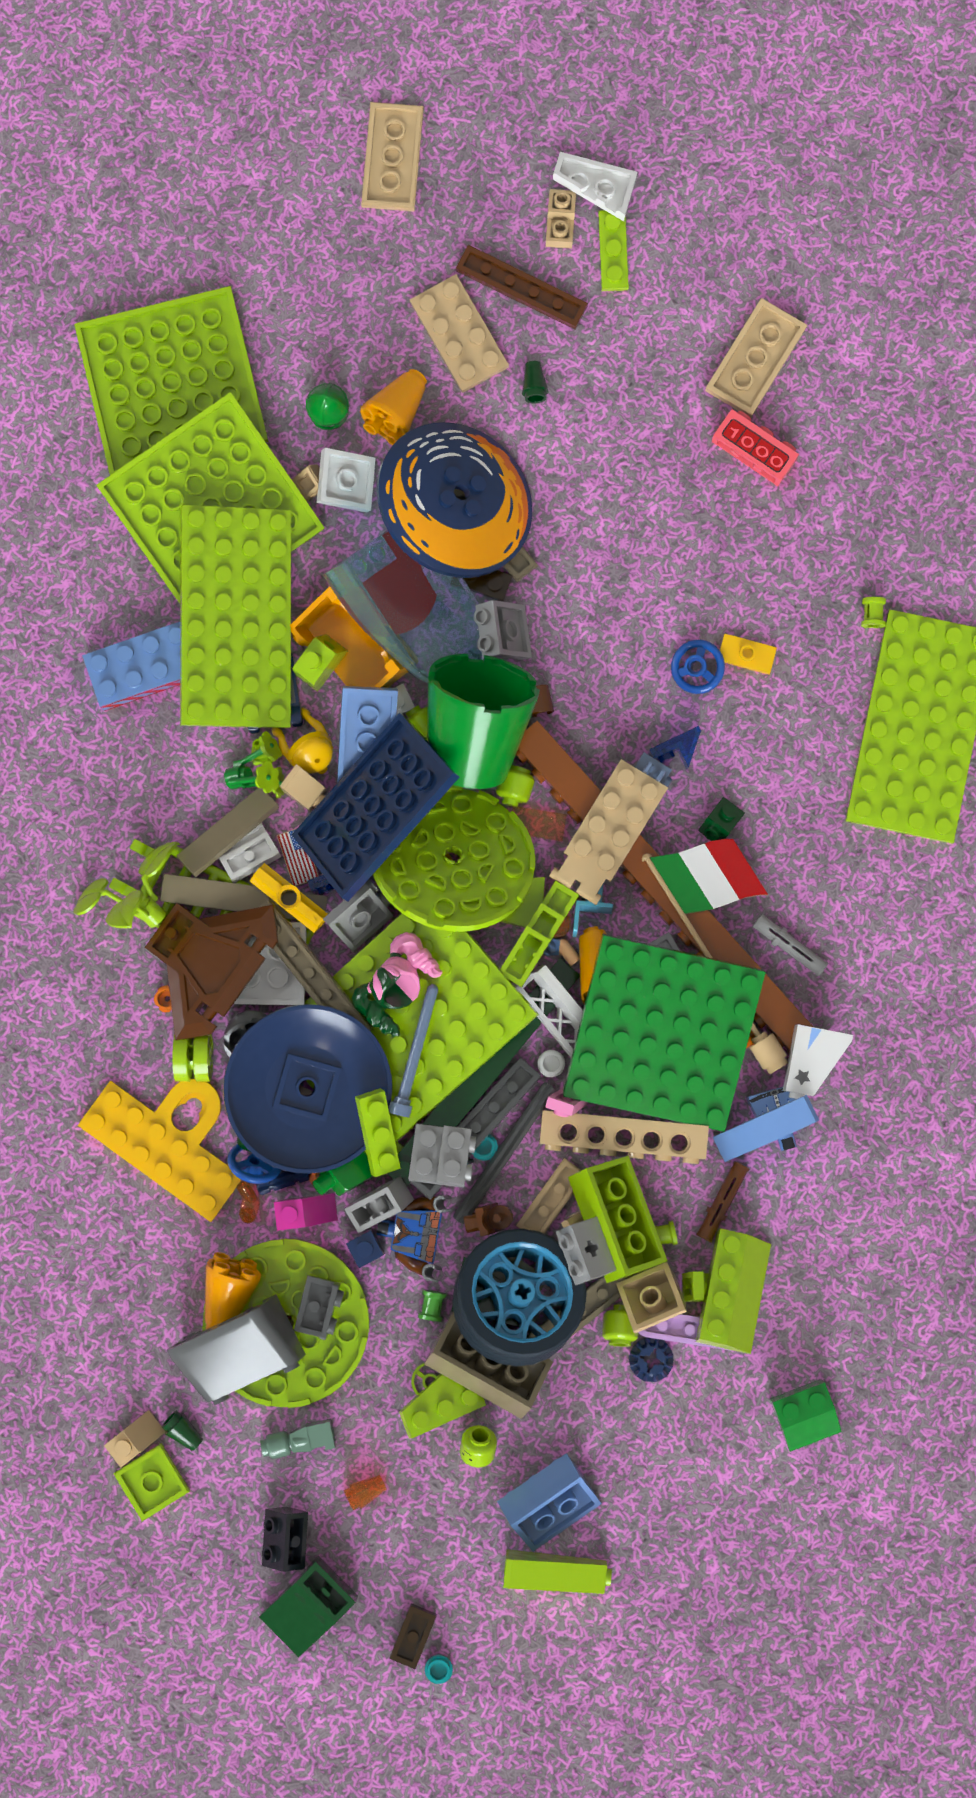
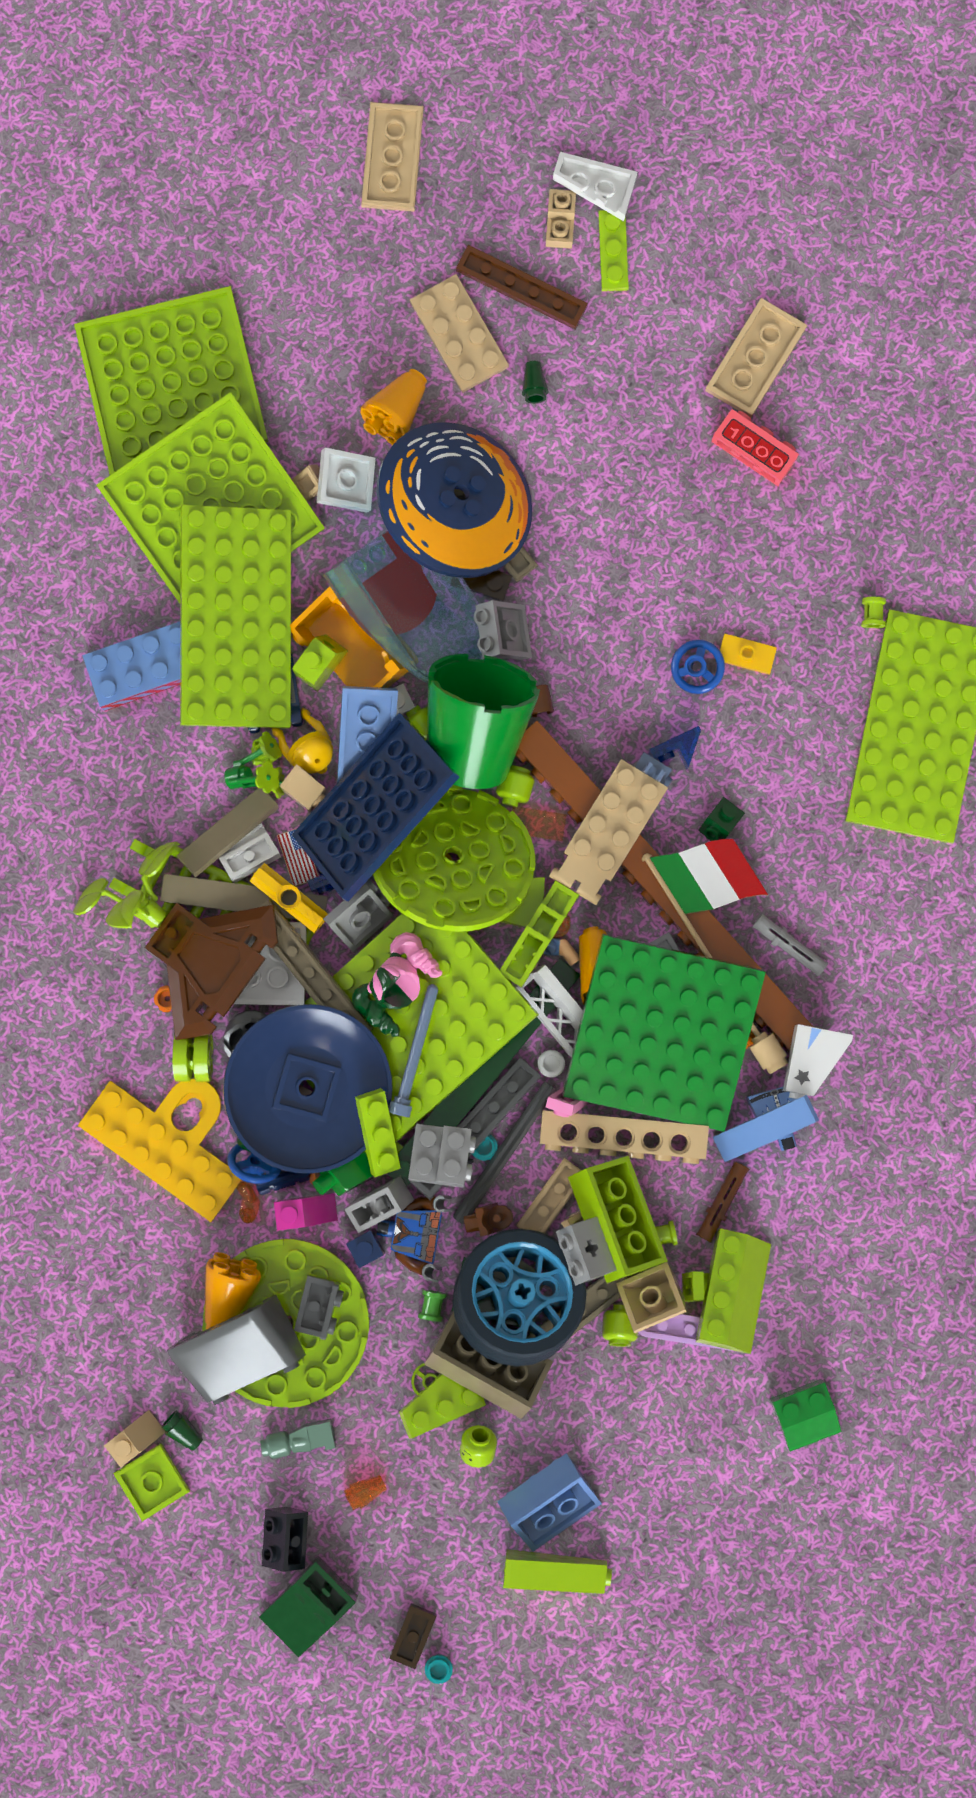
(327, 406): green helmet -> none
(587, 906): medium azure bracket -> none
(639, 1365): dark blue gear -> none

